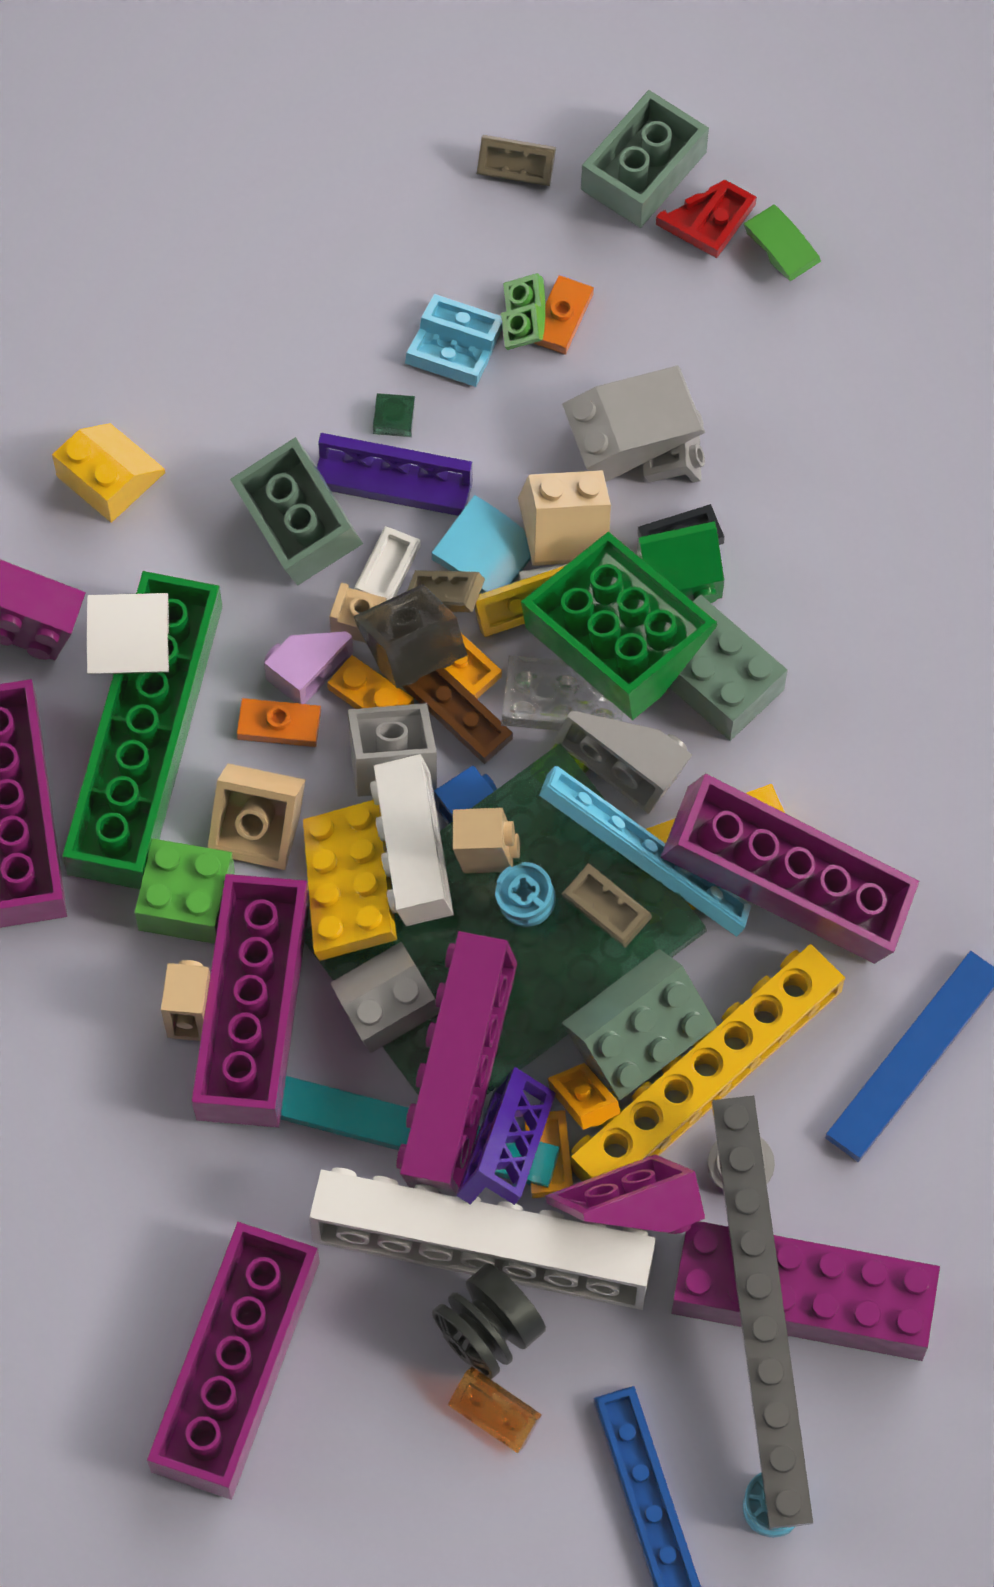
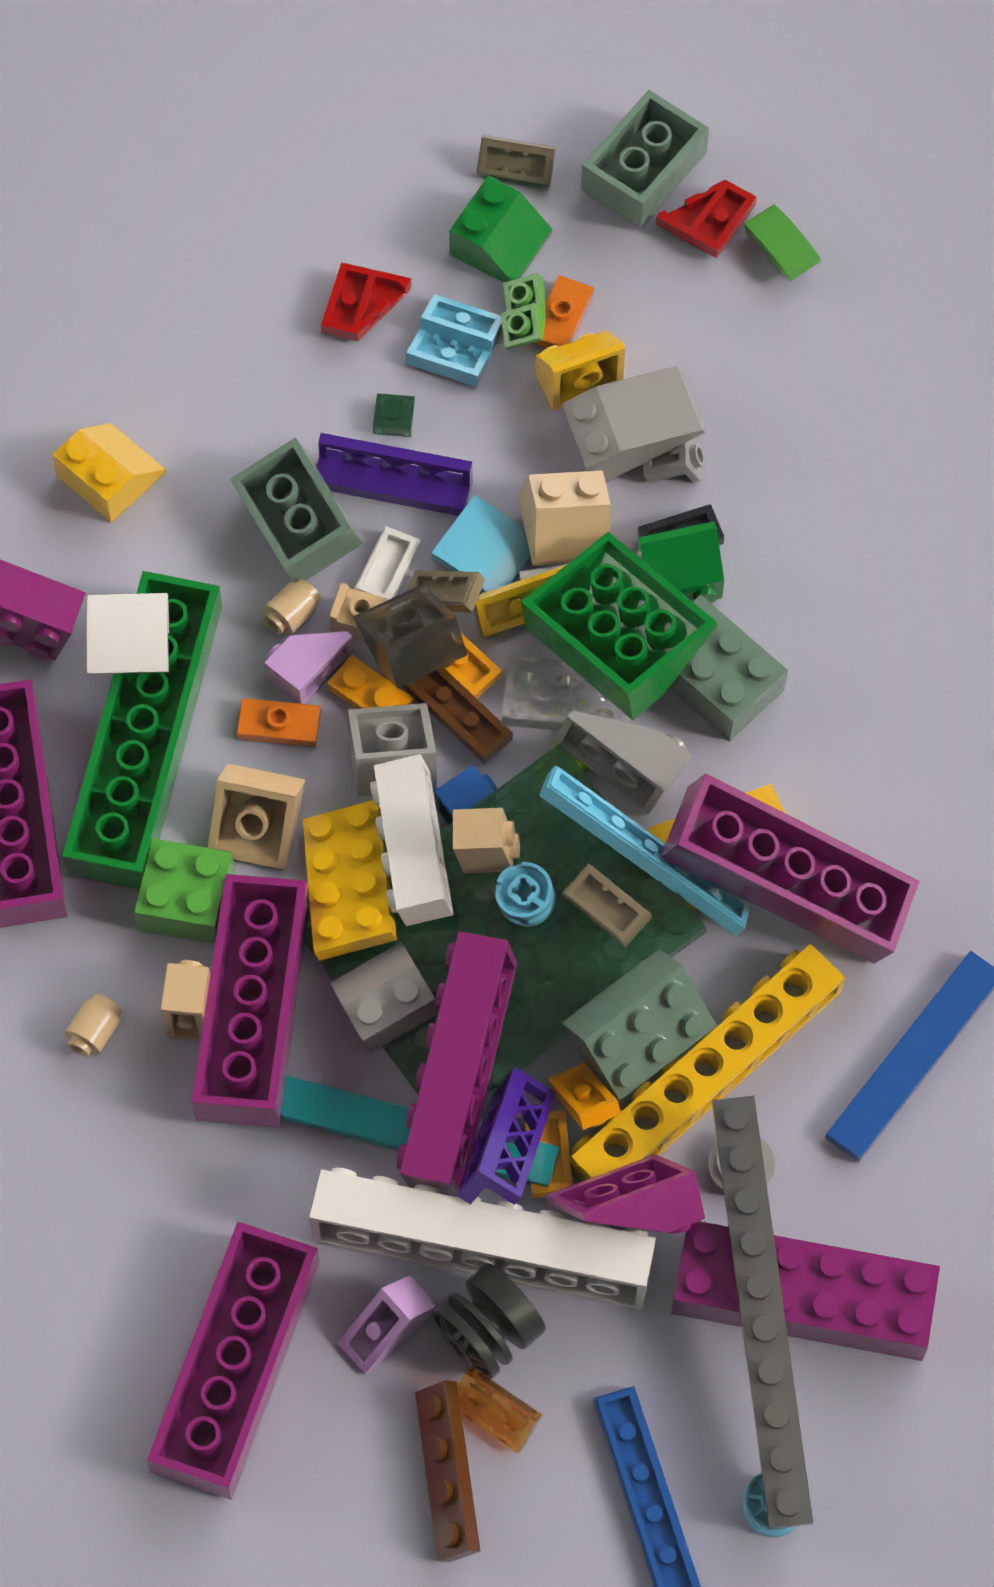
(93, 1025): none -> tan brick
(291, 607): none -> tan brick
(361, 300): none -> red wing
(387, 1323): none -> lavender slope
(447, 1471): none -> reddish brown plate
(498, 232): none -> green slope
(579, 366): none -> yellow slope

